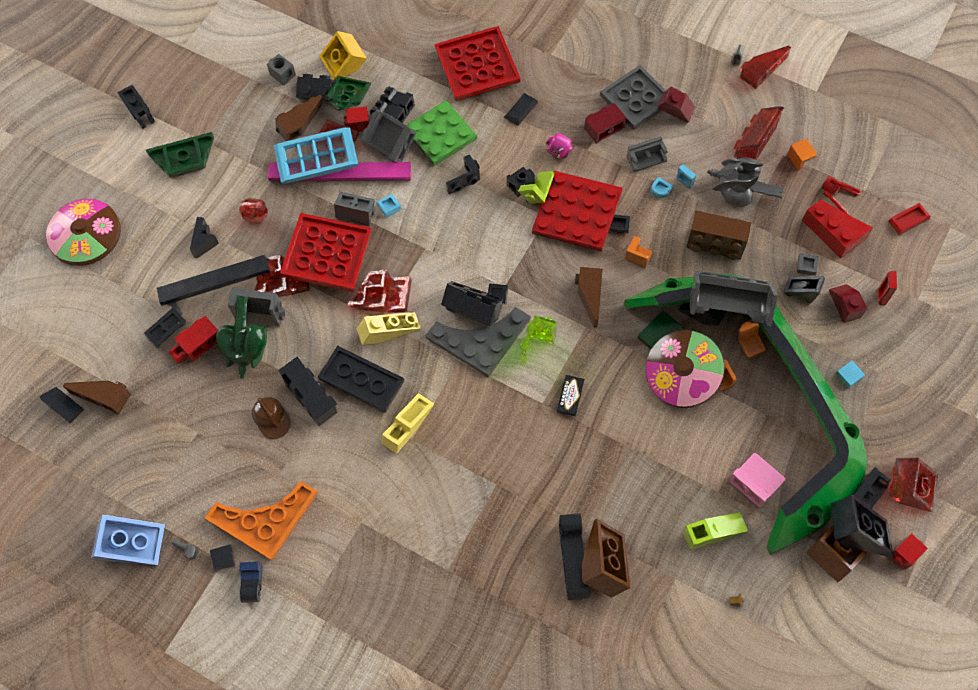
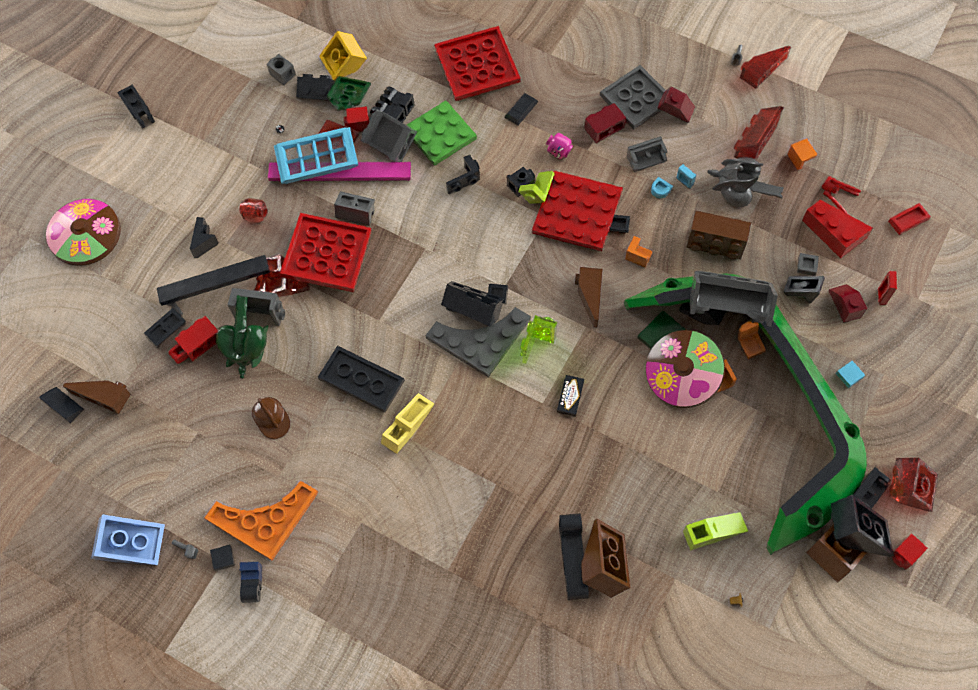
(183, 155): dark green wing -> none
(295, 122): reddish brown slope -> none
(308, 391): black wedge -> none
(383, 293): clear red slope -> none
(386, 327): light yellow slope -> none
(389, 205): medium azure tile -> none
(756, 479): bright pink bracket -> none

